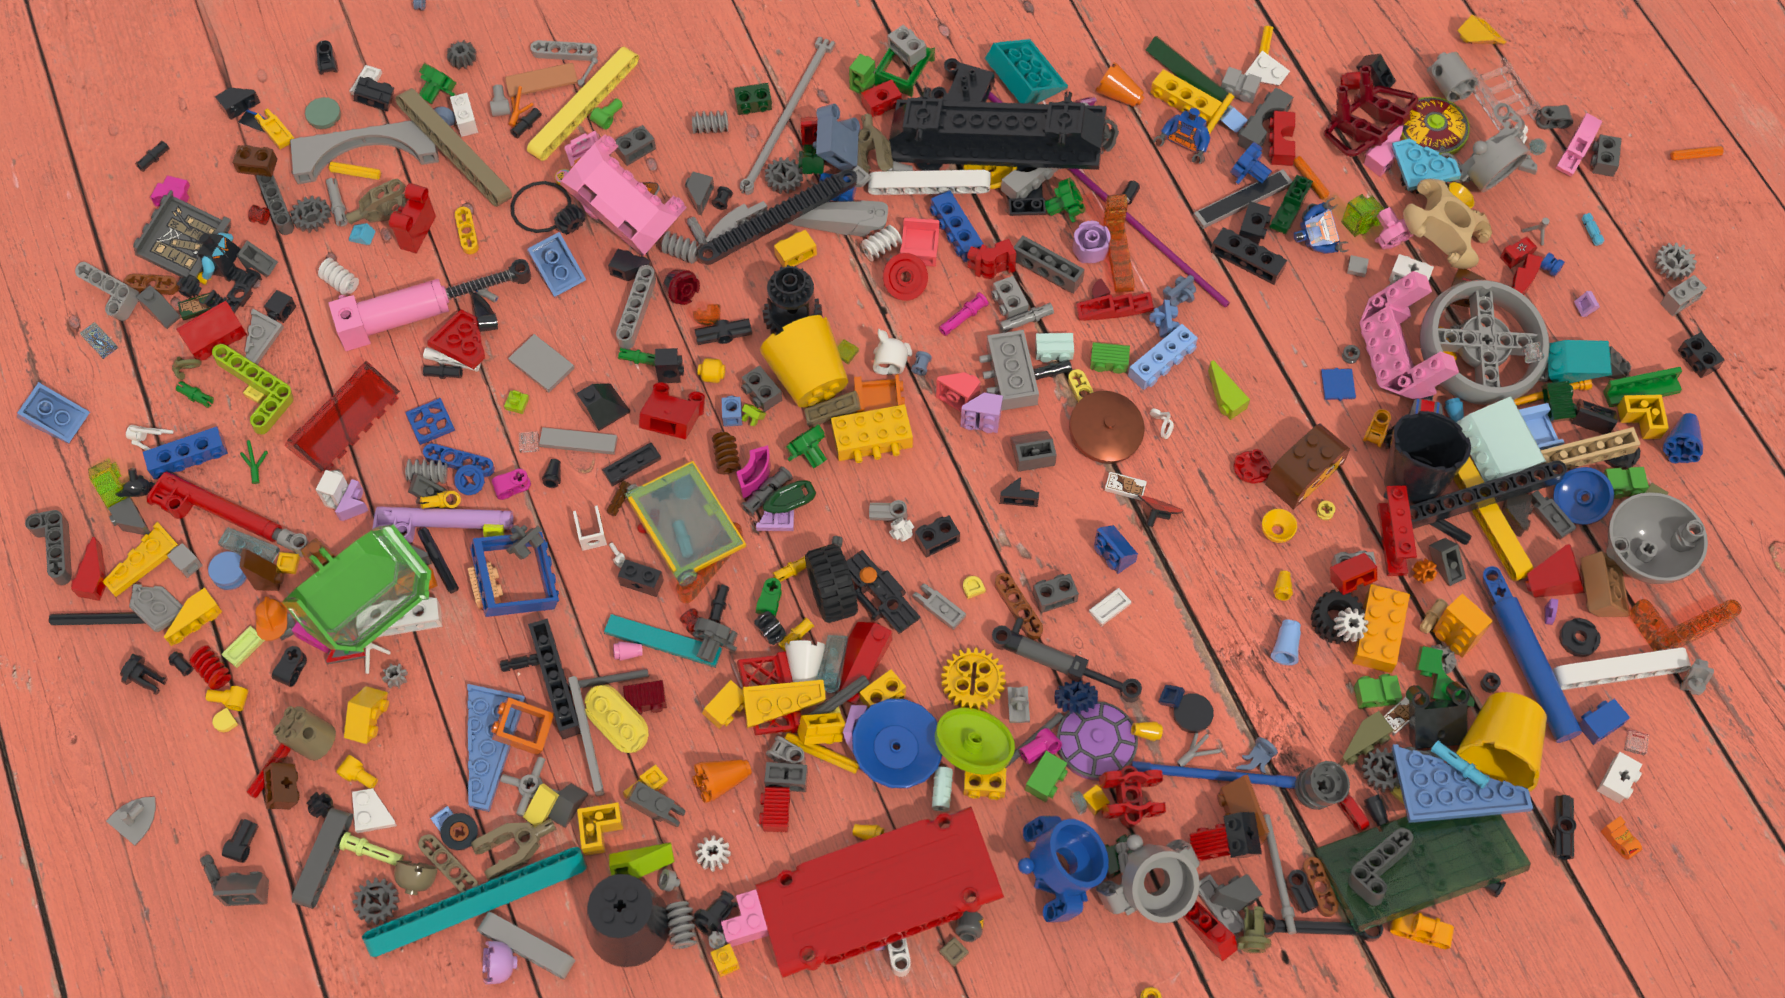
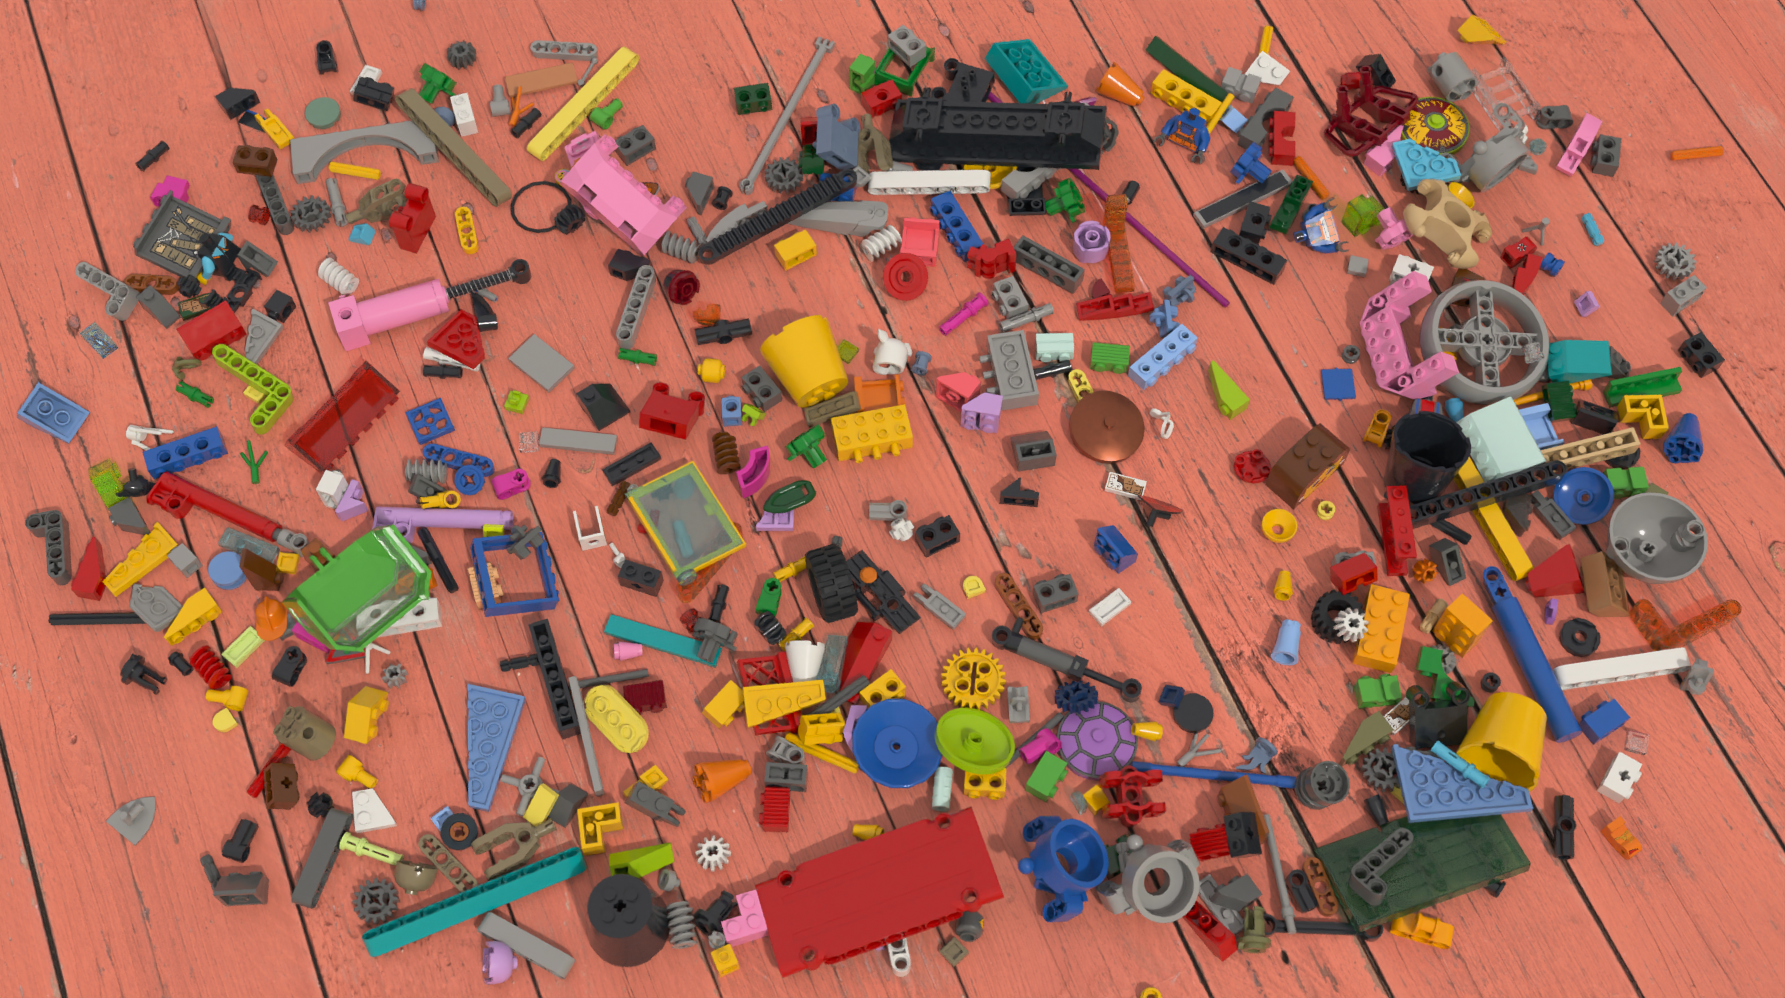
(542, 731): orange window -> none
(556, 264): medium blue slope -> none
(669, 365): black brick -> none
(707, 122): light grey piece -> none
(759, 496): dark grey piece -> none
(789, 298): black piece -> none
(1354, 813): red beam -> none

